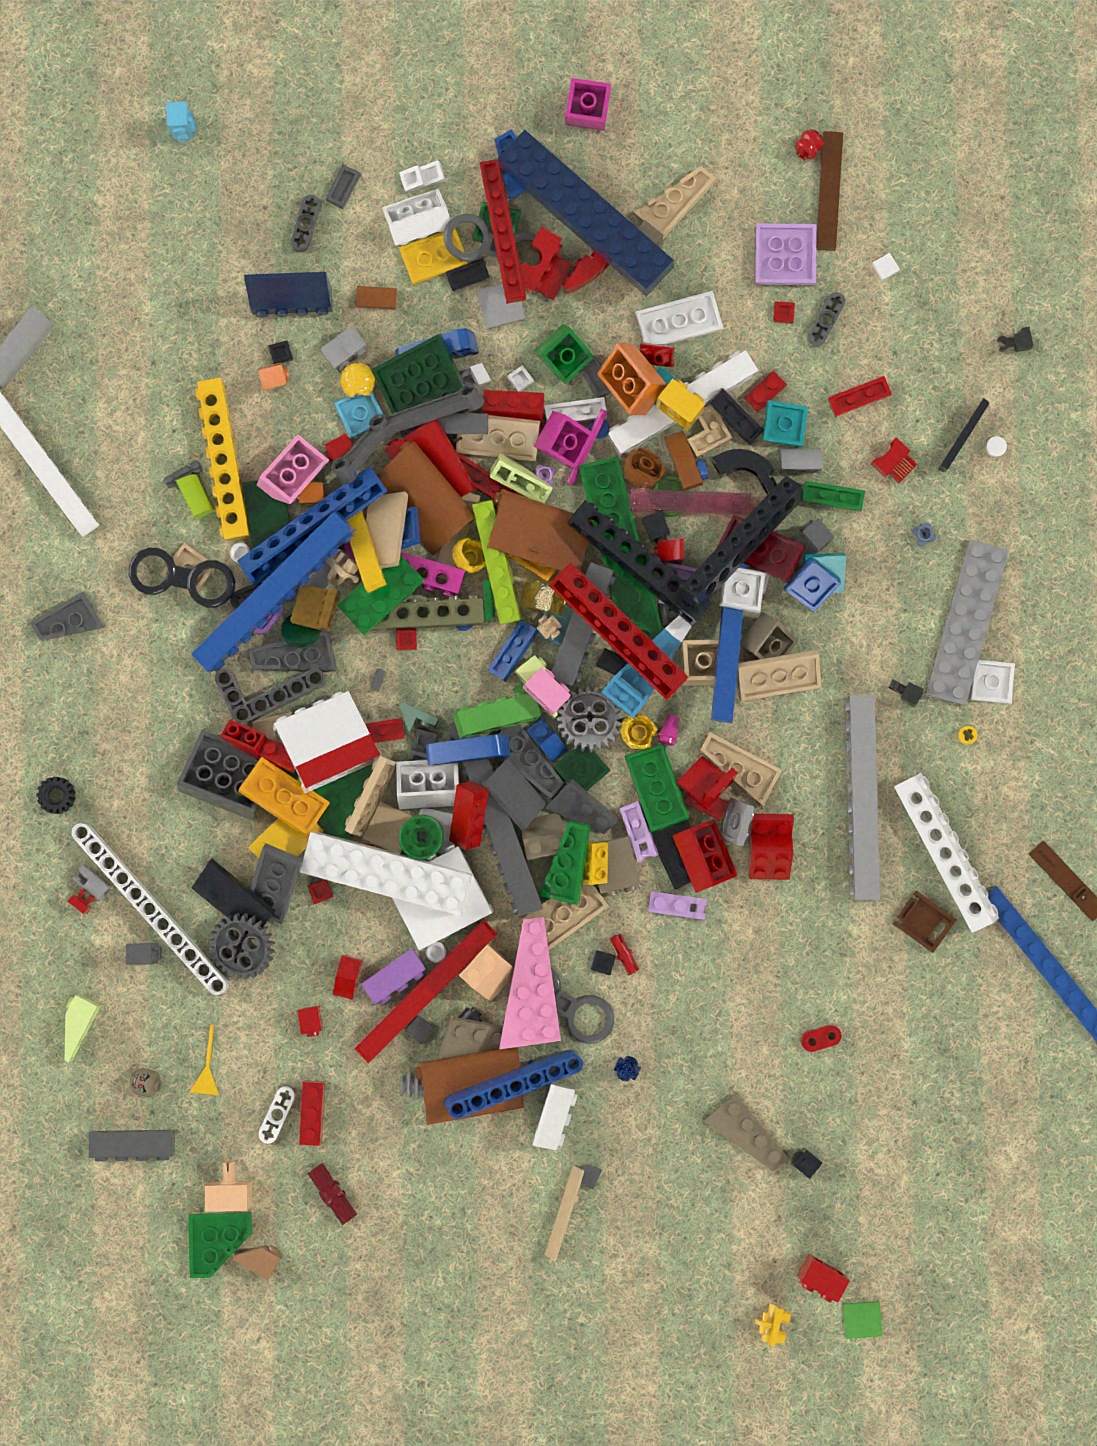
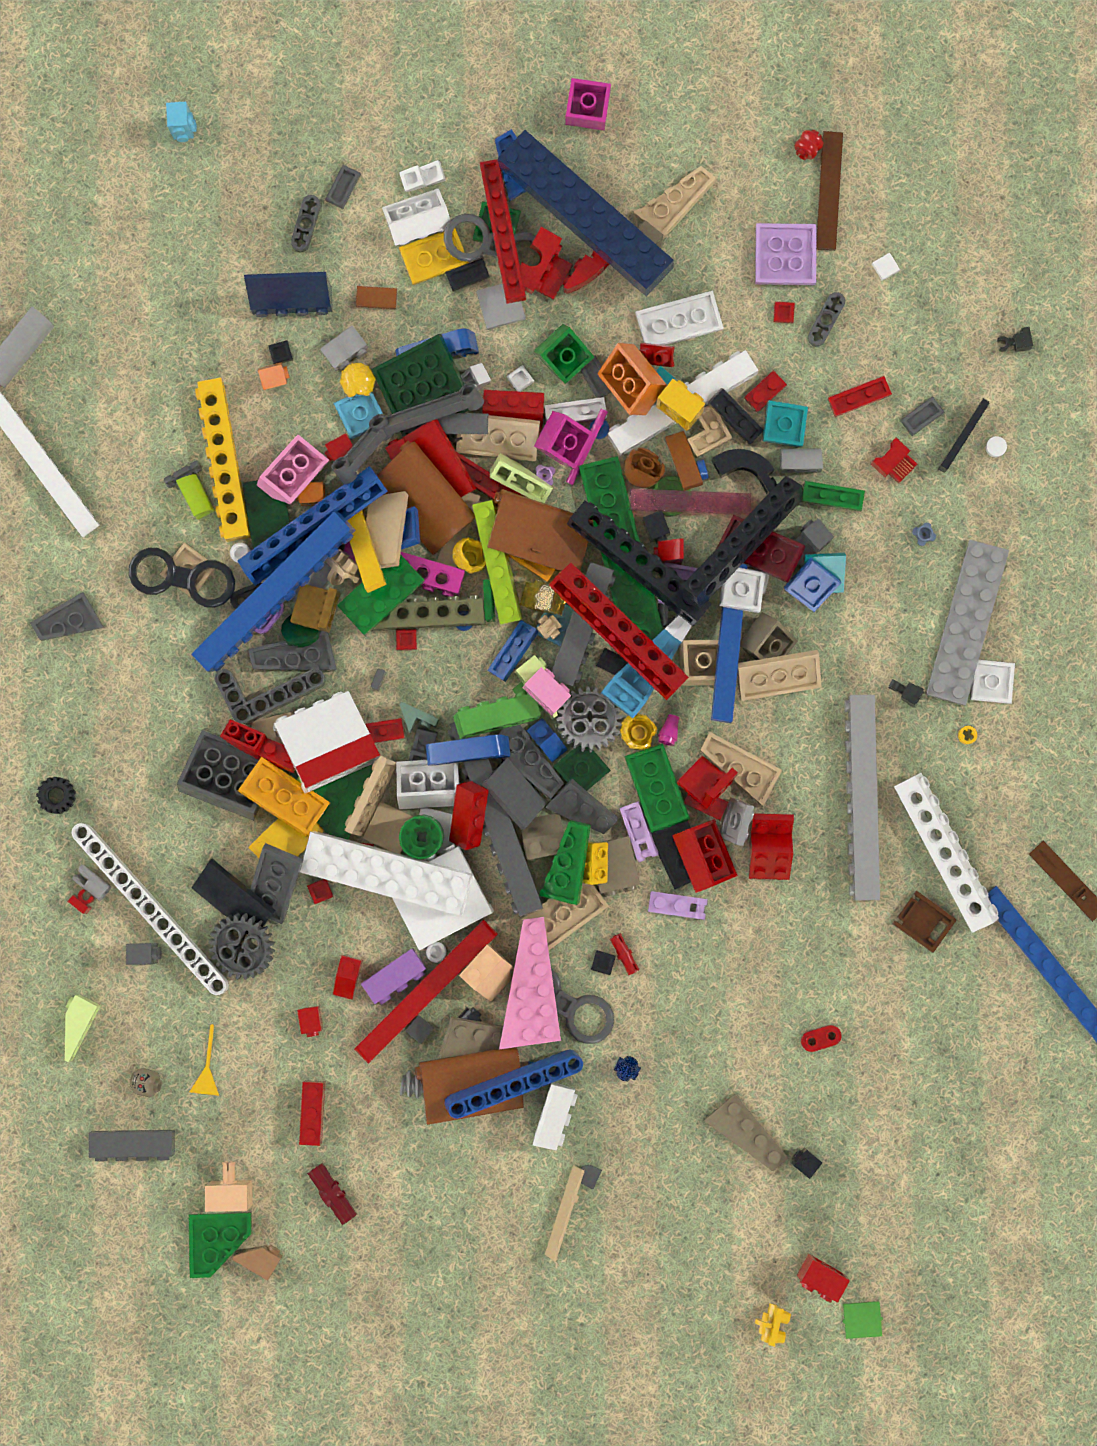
(265, 1126): white beam -> none
(922, 416): none -> dark grey tile

